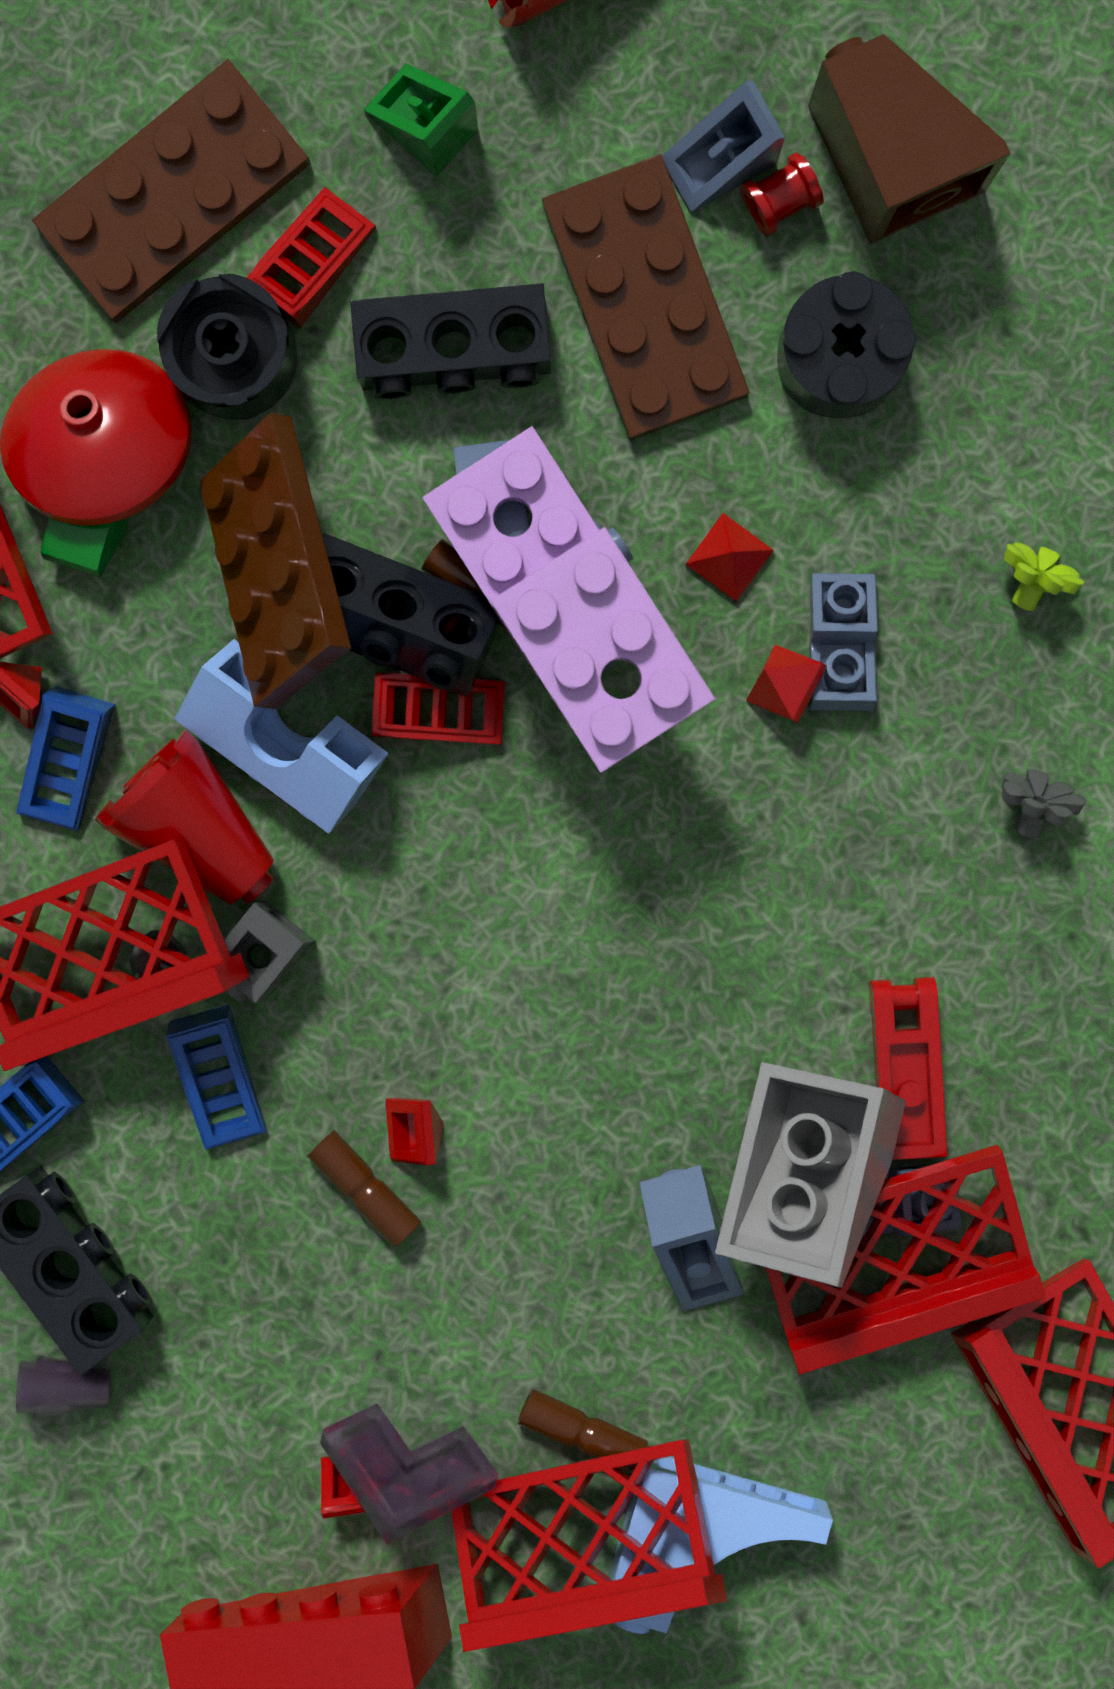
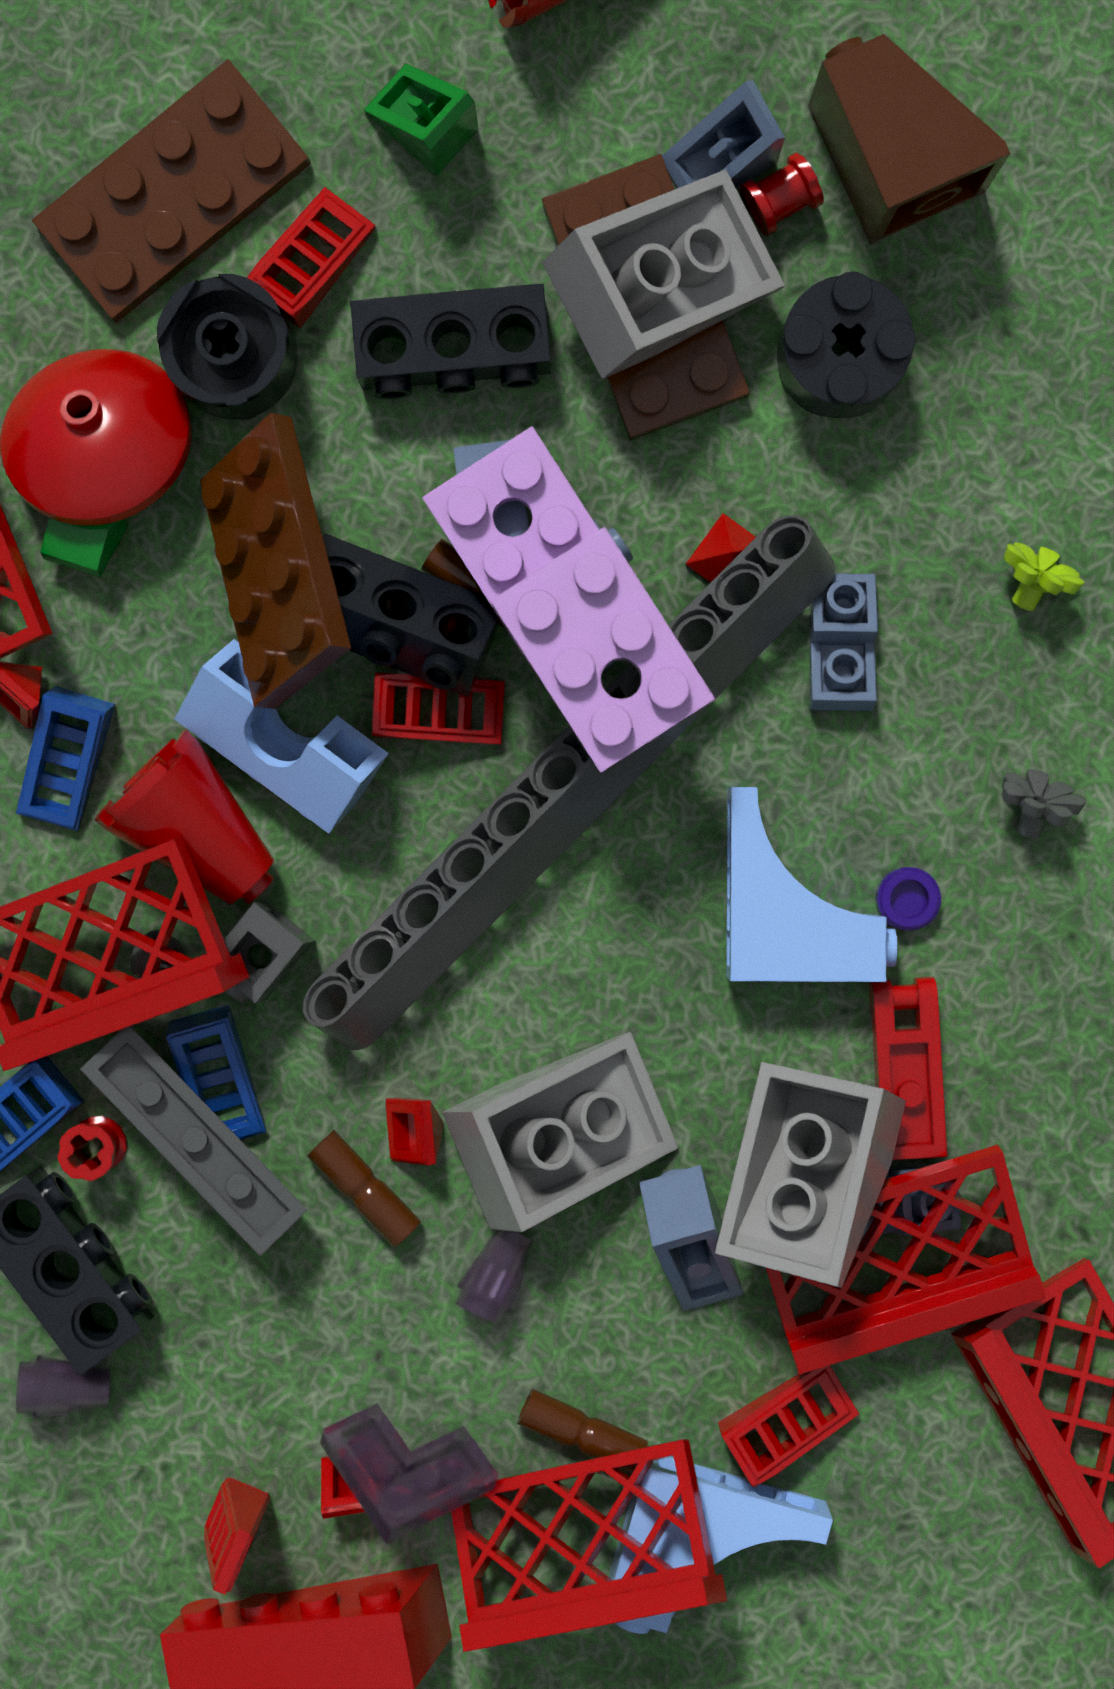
(71, 1144): none -> red bush
(193, 1139): none -> dark grey fence
(231, 1530): none -> red slope
(495, 1277): none -> clear purple cone
(557, 798): none -> dark grey beam
(560, 1133): none -> light grey slope
(661, 272): none -> light grey slope
(755, 1415): none -> red slope
(782, 928): none -> light blue arch
(786, 683): red slope -> none
(908, 898): none -> dark purple tile

